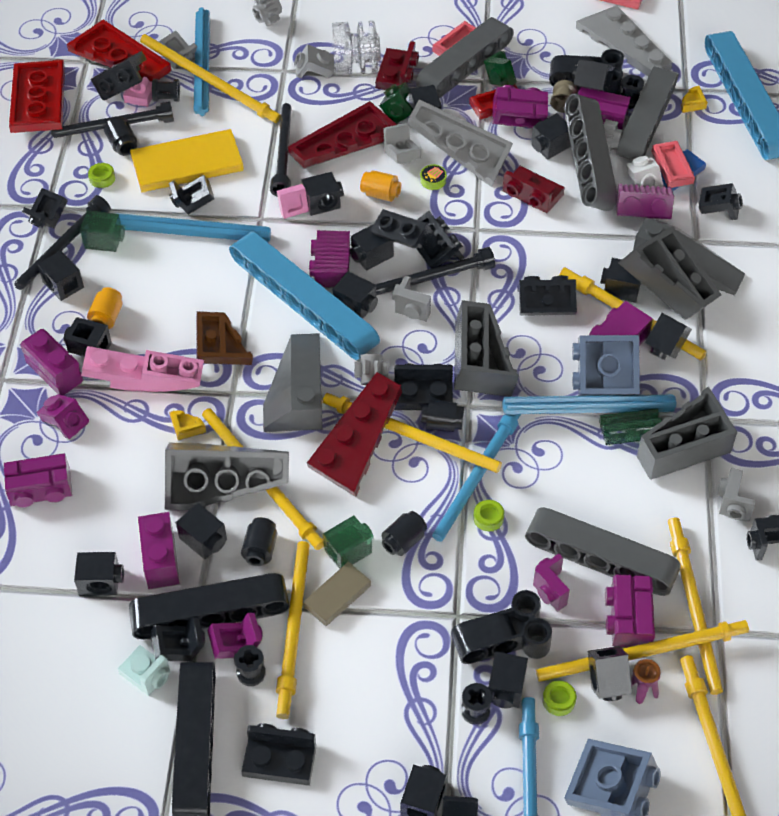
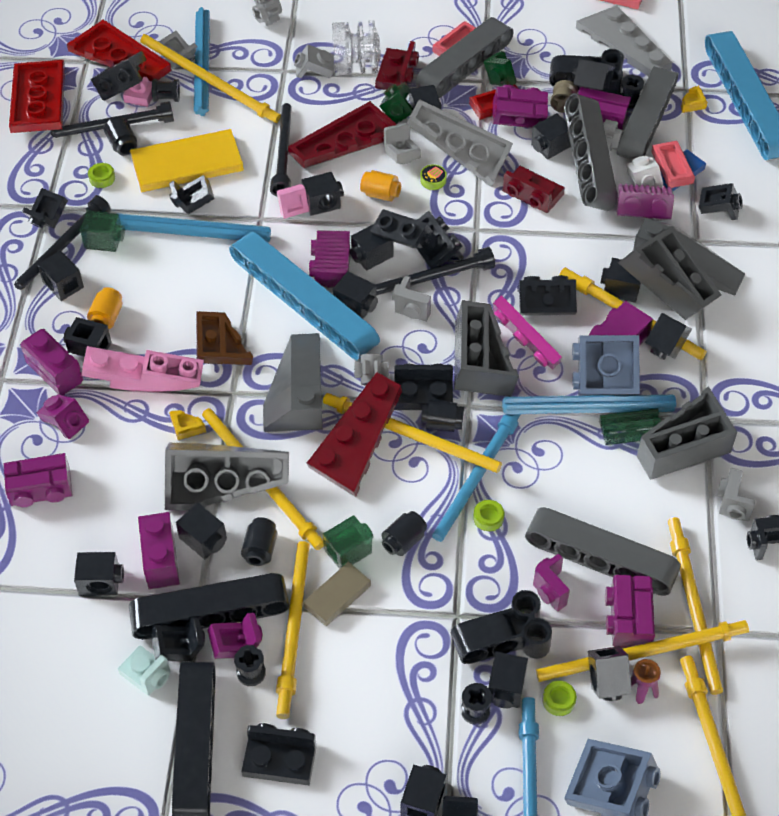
(525, 333): none -> dark pink wing

